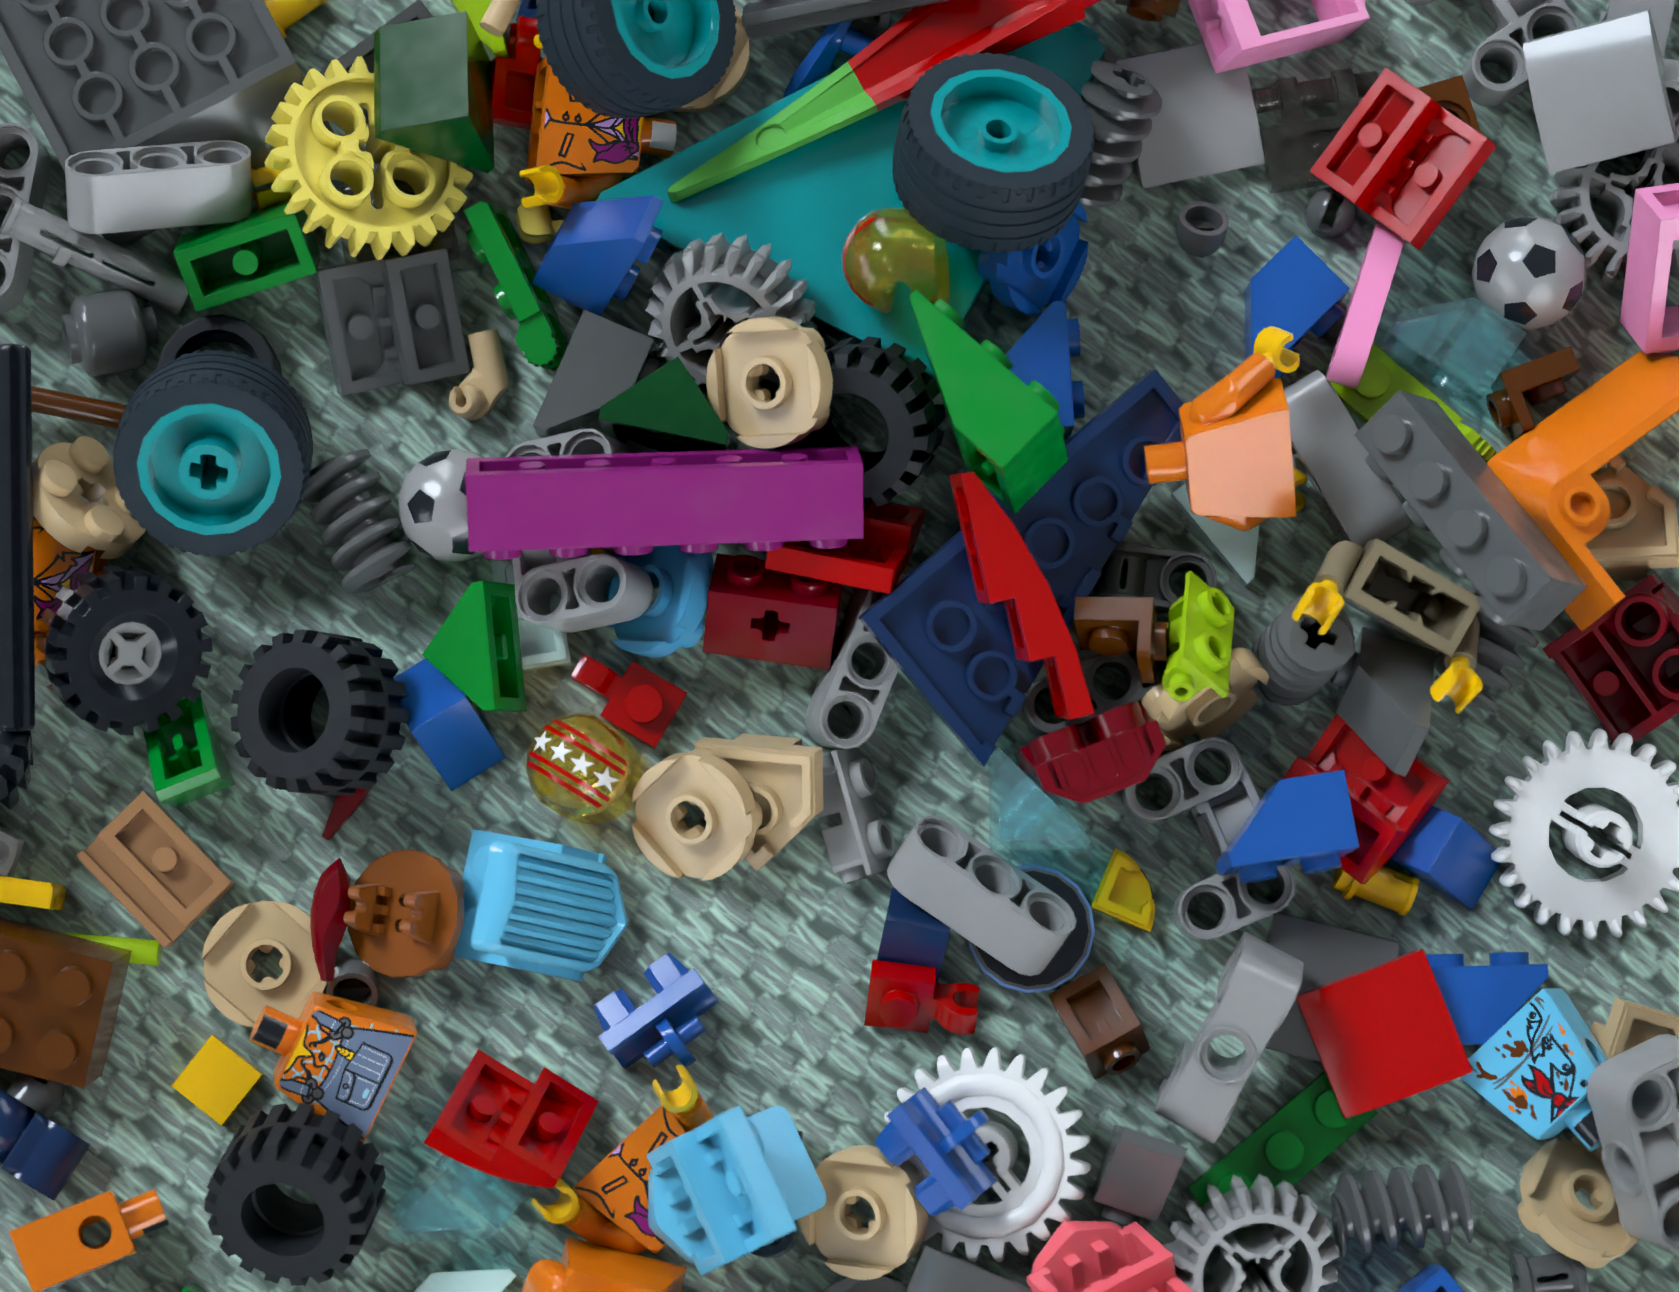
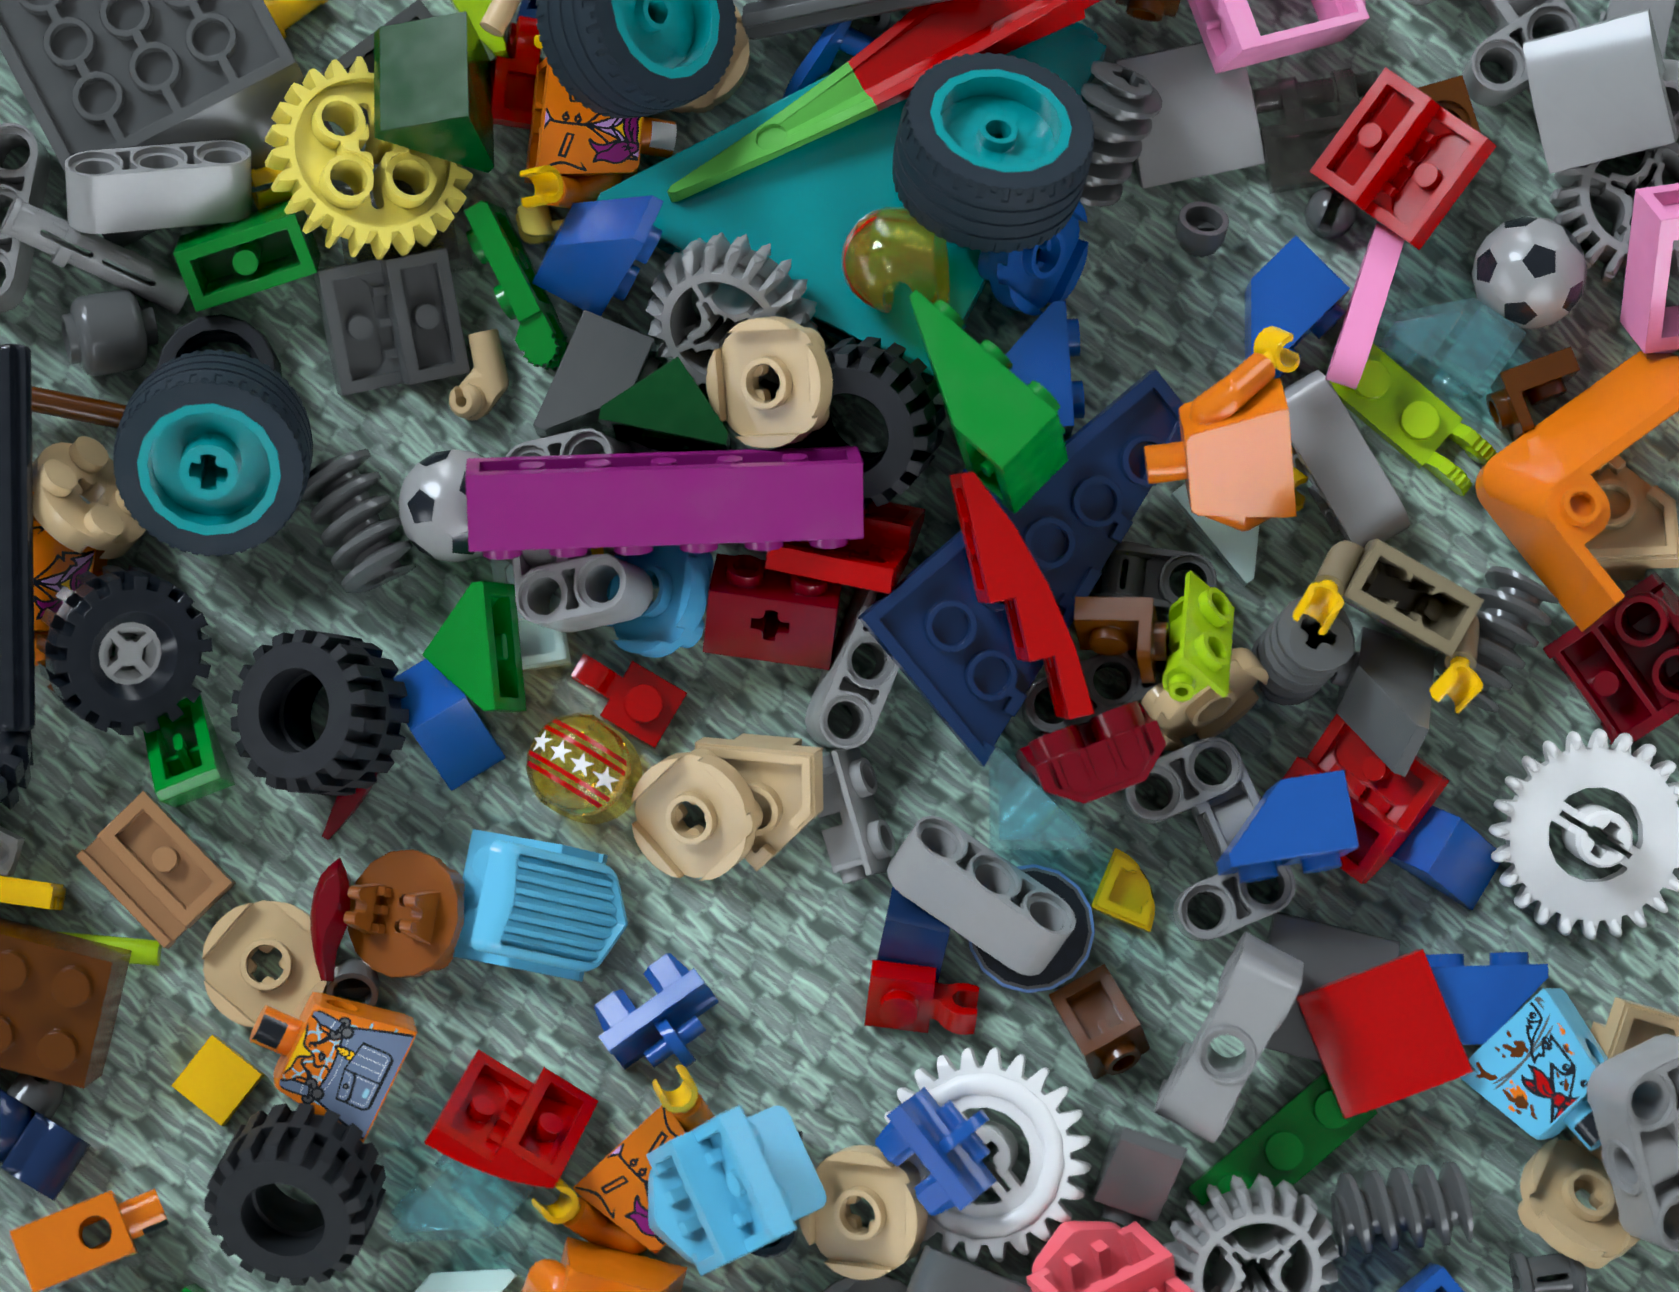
(1385, 888): yellow pin -> none
(1469, 512): dark grey brick -> none

